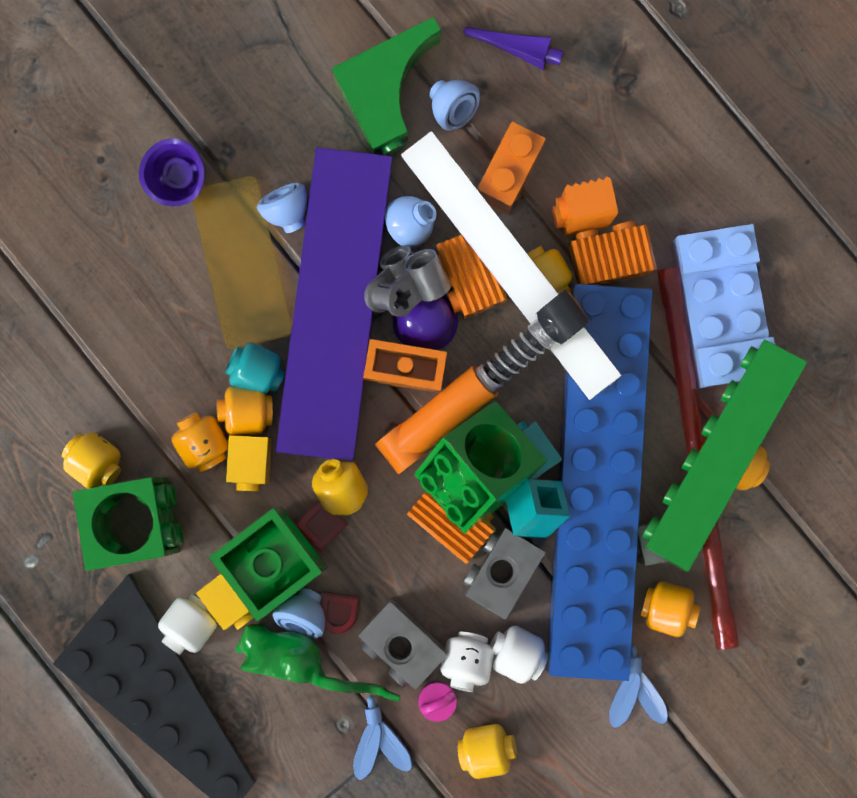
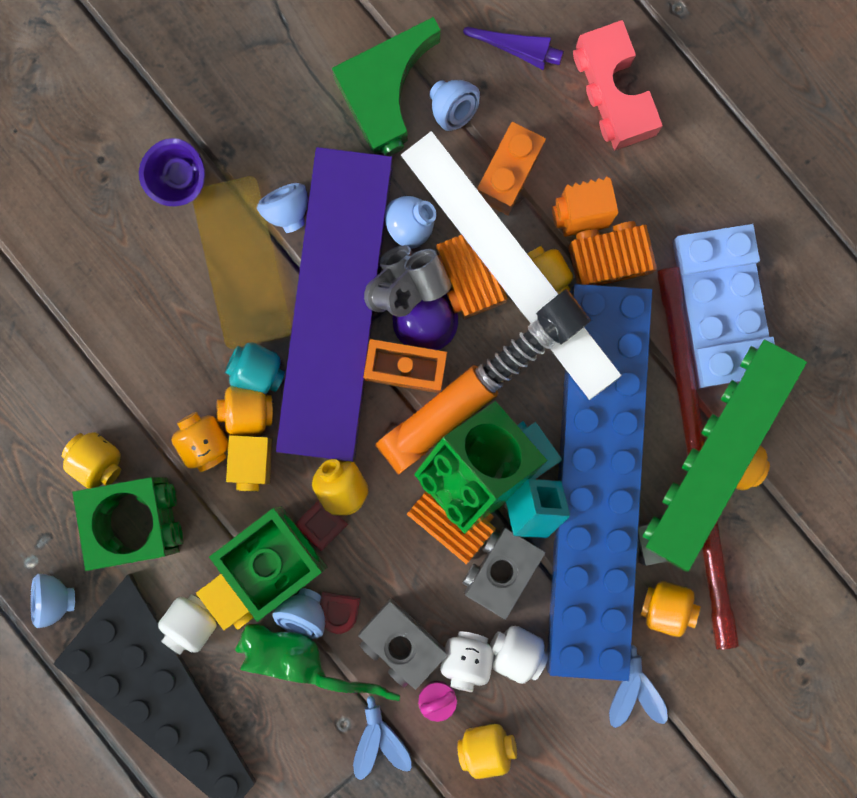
(49, 600): none -> light blue brick
(624, 117): none -> coral arch

